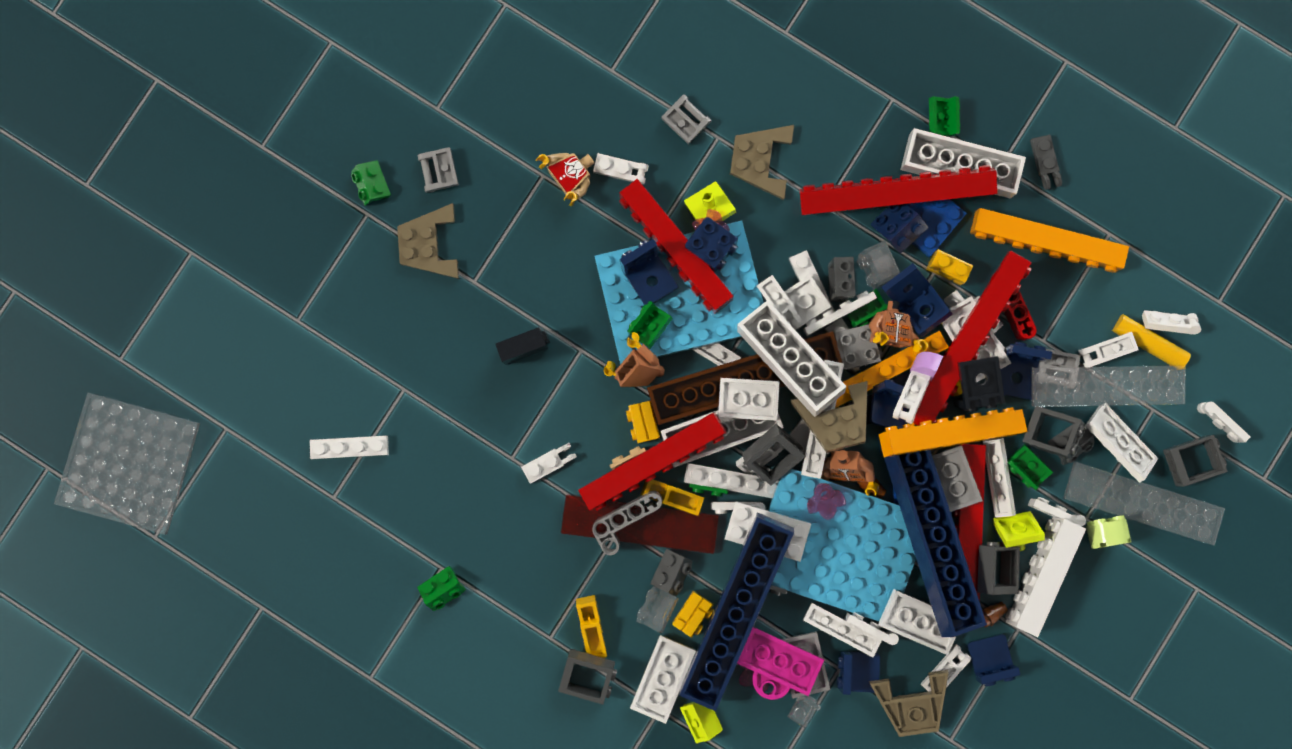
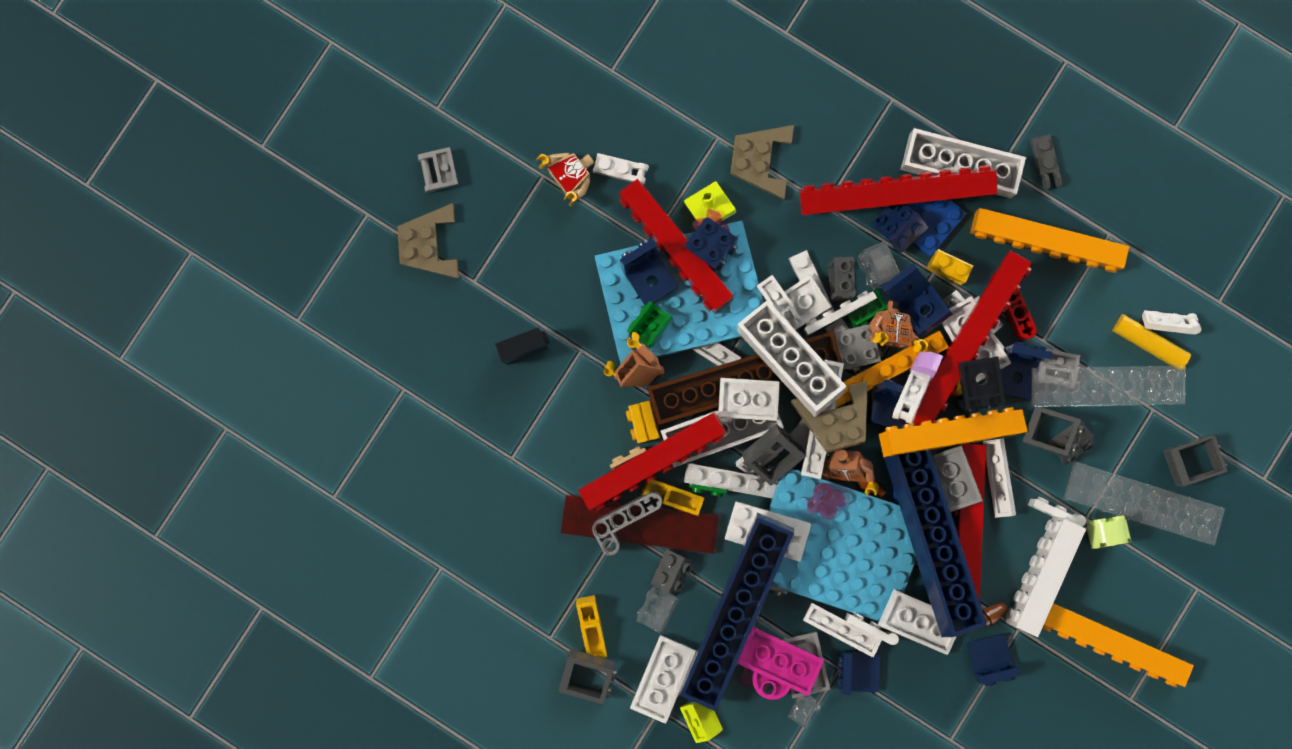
(127, 463): clear plate -> none
(349, 447): white plate -> none
(370, 182): green bracket -> none
(441, 589): green bracket -> none
(546, 464): white hinge -> none
(681, 123): light grey plate -> none
(693, 614): yellow brick -> none
(722, 507): white hinge -> none
(914, 712): dark tan wing -> none
(944, 116): green bracket -> none
(947, 664): white plate -> none
(1008, 569): dark grey window -> none
(1018, 530): neon yellow tile -> none
(1029, 467): green bracket -> none
(1109, 349): white plate -> none
(1118, 645): none -> light orange brick
(1122, 442): white plate -> none
(1223, 421): white plate -> none

